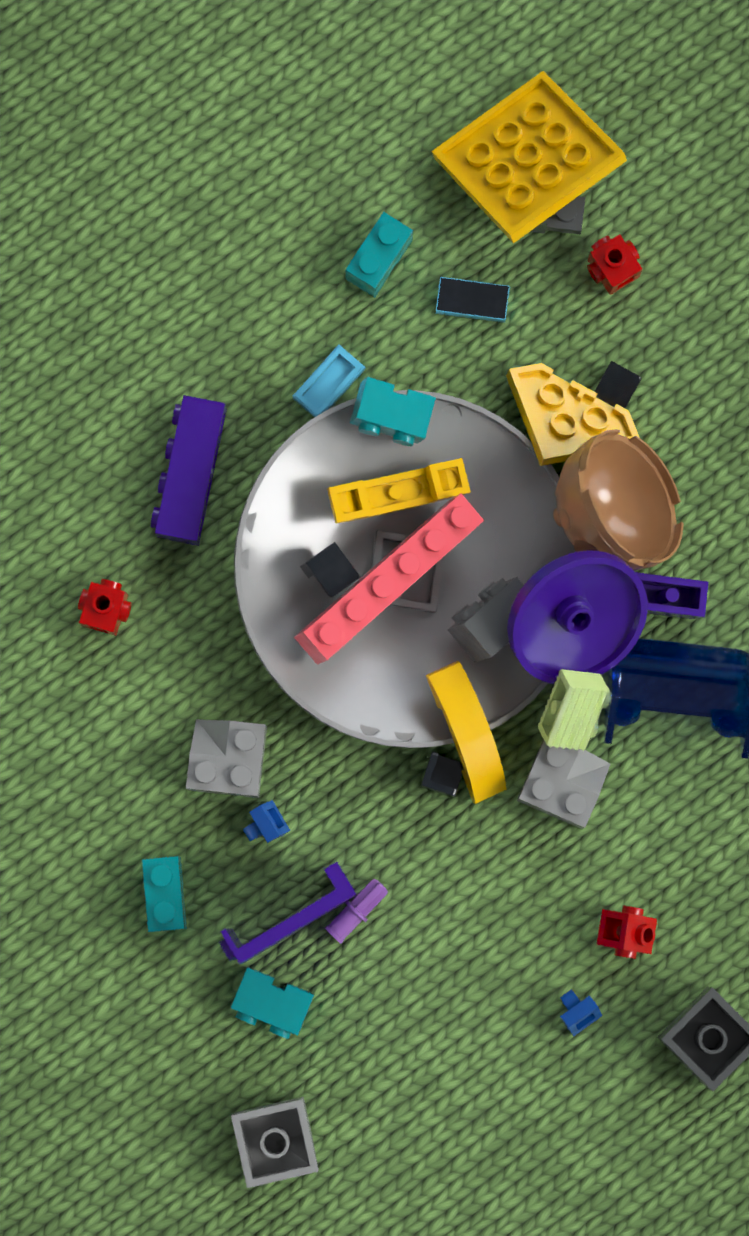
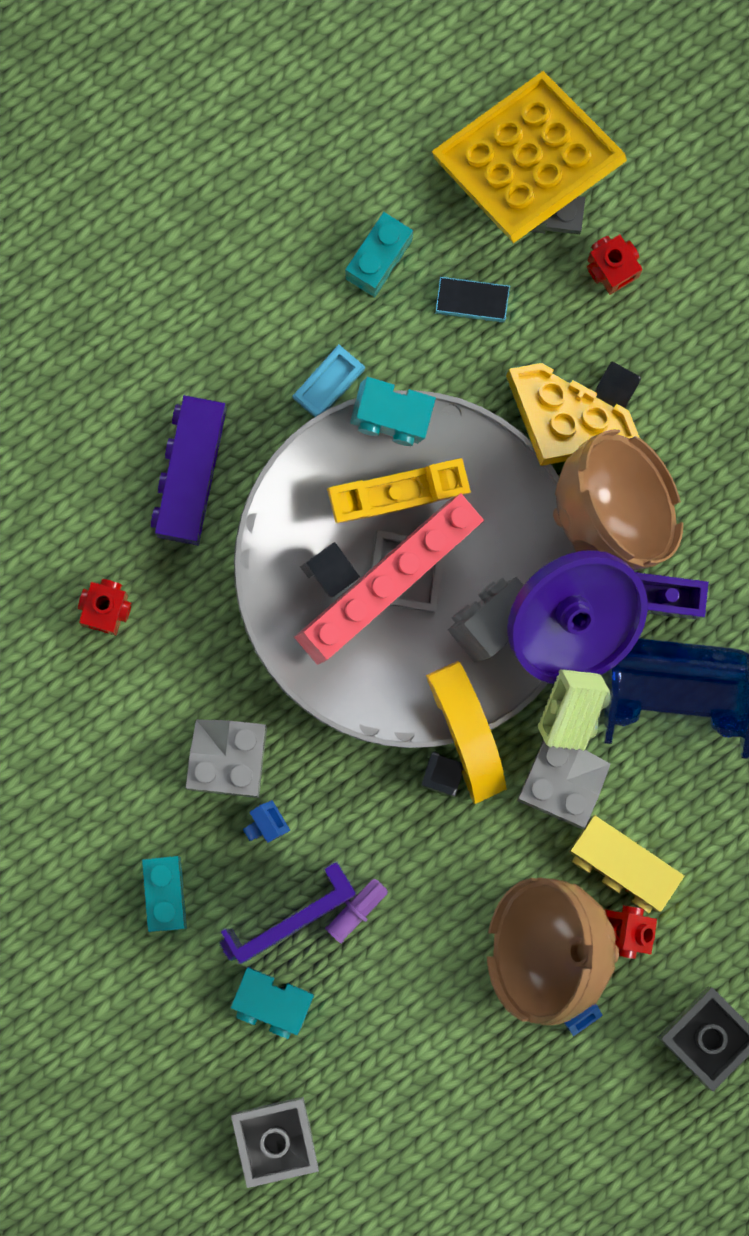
(550, 951): none -> medium nougat rock
(625, 865): none -> light yellow brick

